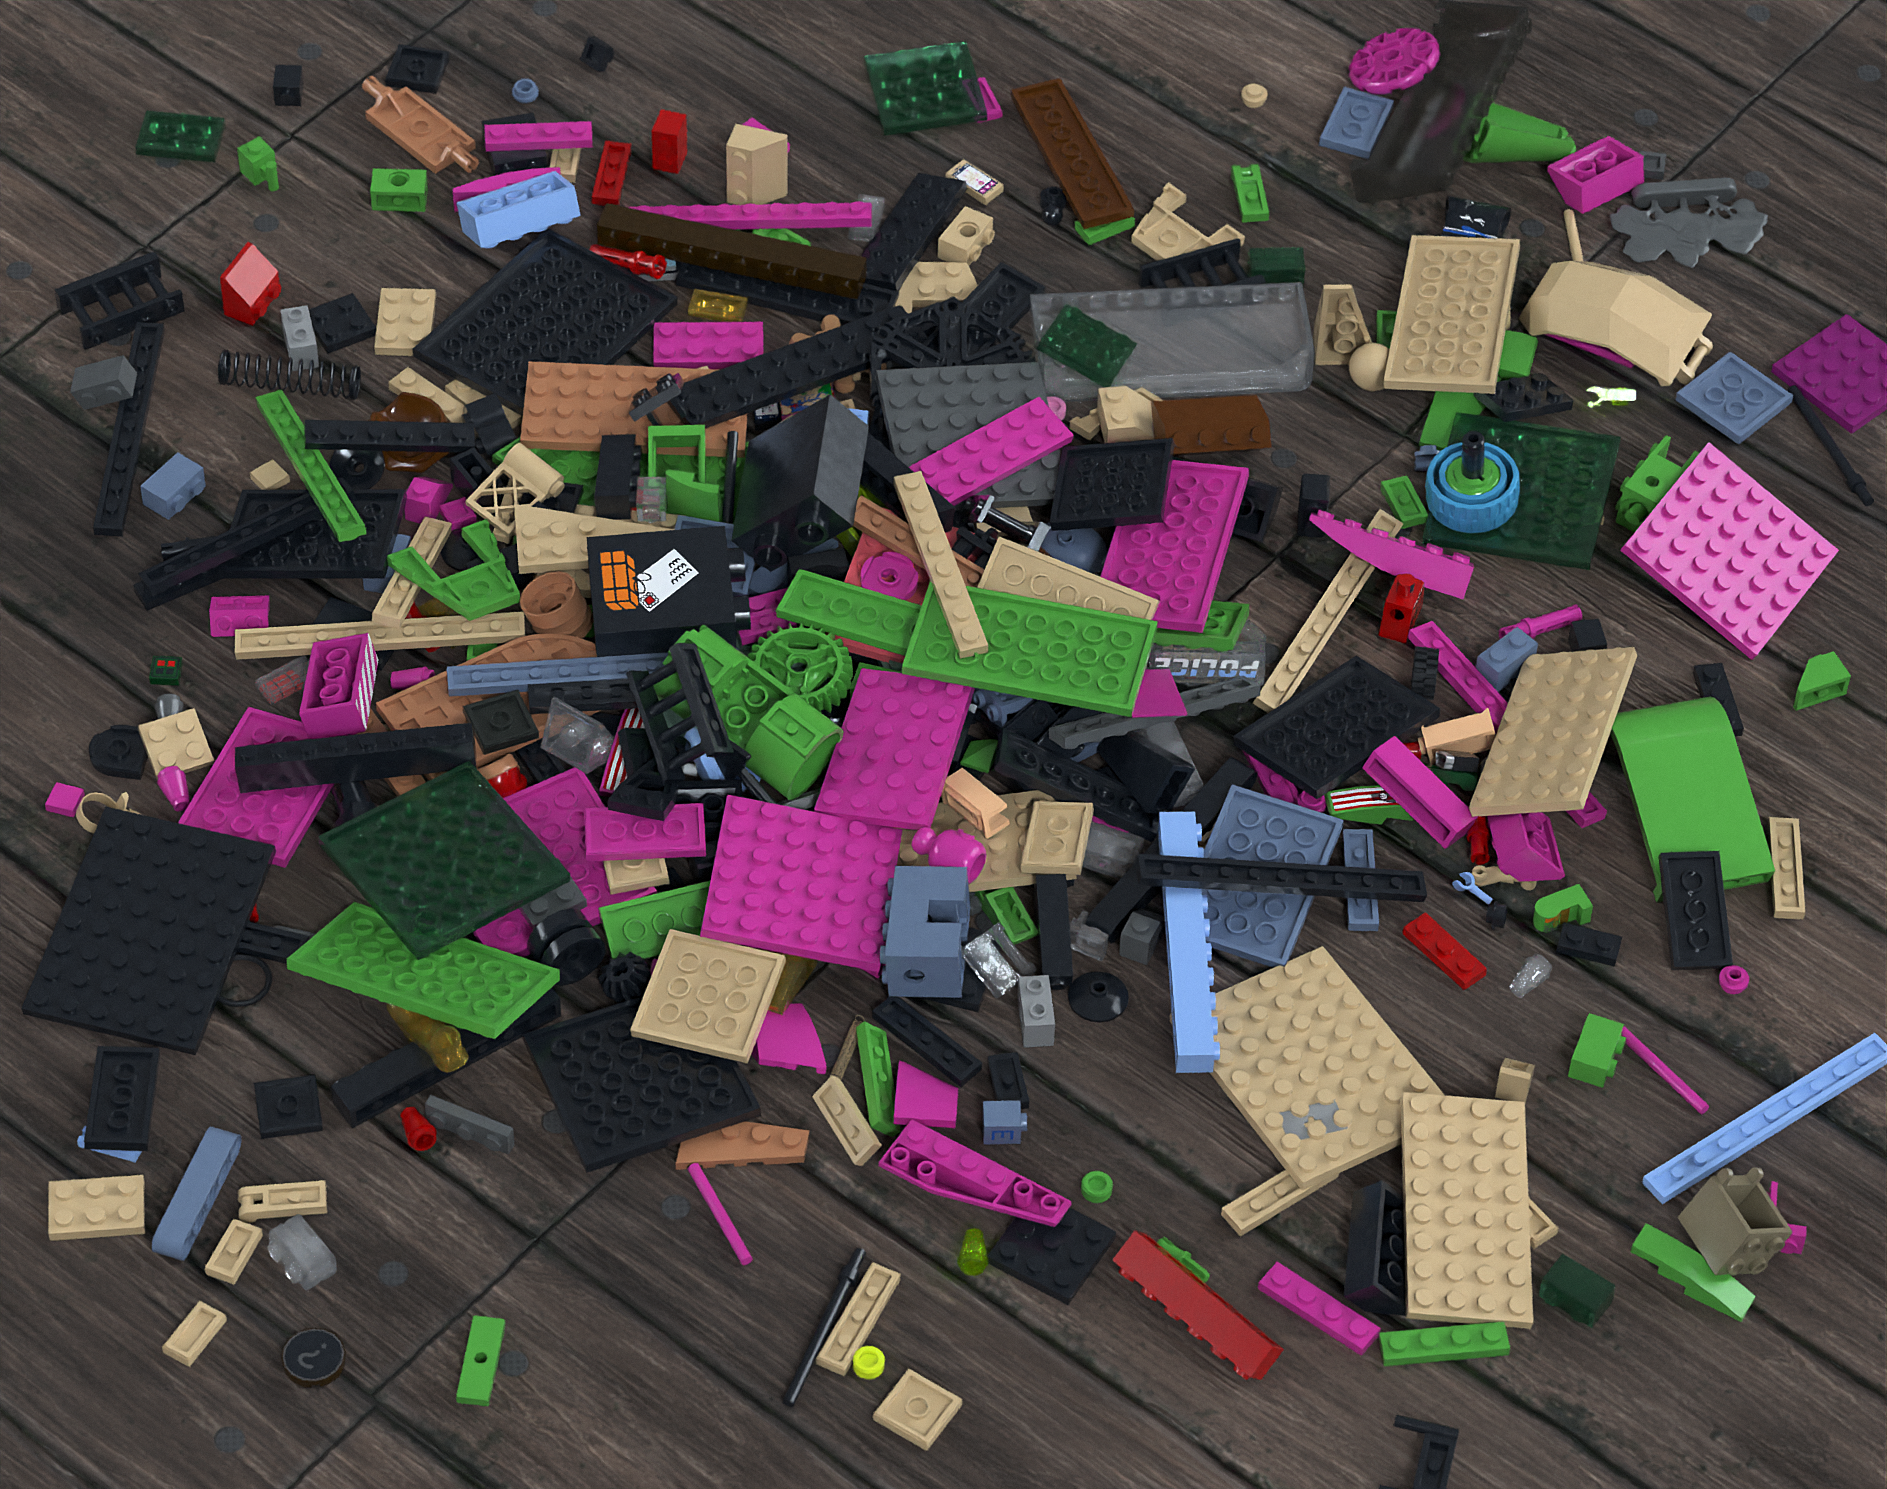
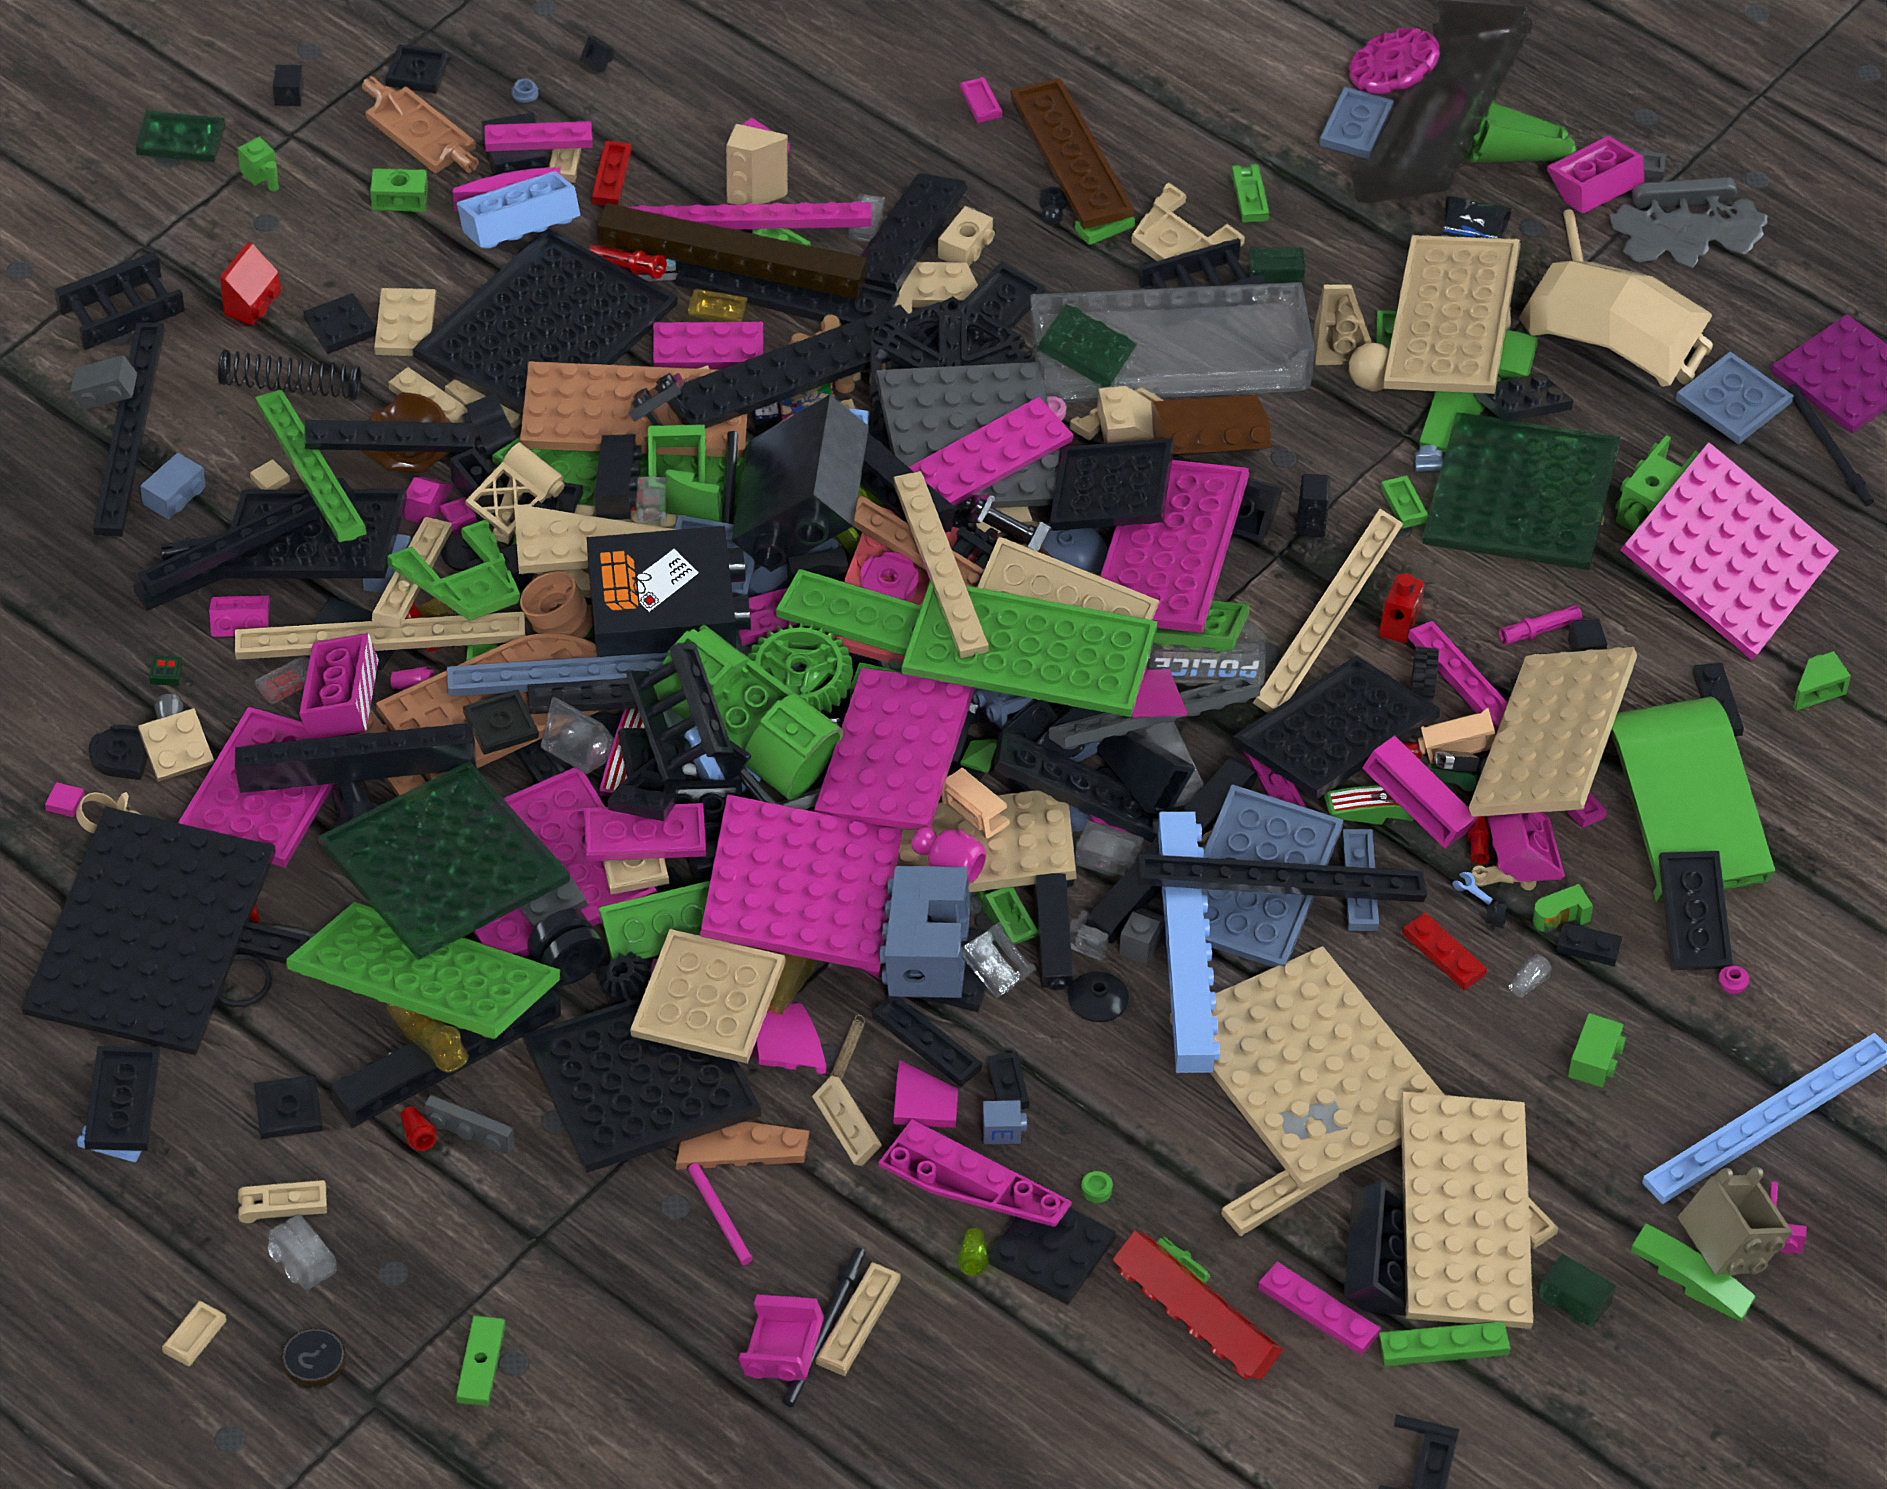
(96, 1207): tan plate -> none
(174, 786): dark pink cone -> none
(196, 1193): sand blue beam -> none
(233, 1251): tan plate -> none
(299, 336): light grey brick -> none
(344, 464): black dish -> none
(504, 776): piece -> none
(669, 141): red brick -> none
(782, 1338): none -> dark pink panel
(868, 1362): neon yellow tile -> none
(877, 1078): bright green plate -> none
(917, 1409): tan tile -> none
(925, 88): clear green plate -> none
(978, 183): tile -> none
(1036, 1011): light grey brick -> none
(1057, 837): tan tile -> none
(1254, 95): tan plate -> none
(1308, 801): dark pink plate -> none
(1401, 555): dark pink wedge -> none
(1472, 485): dark azure wheel -> none
(1505, 658): sand blue brick -> none
(1514, 1080): tan slope -> none
(1595, 349): dark pink bar -> none
(1618, 395): clear neon green plate -> none
(1664, 1072): dark pink bar -> none
(1788, 874): tan plate -> none

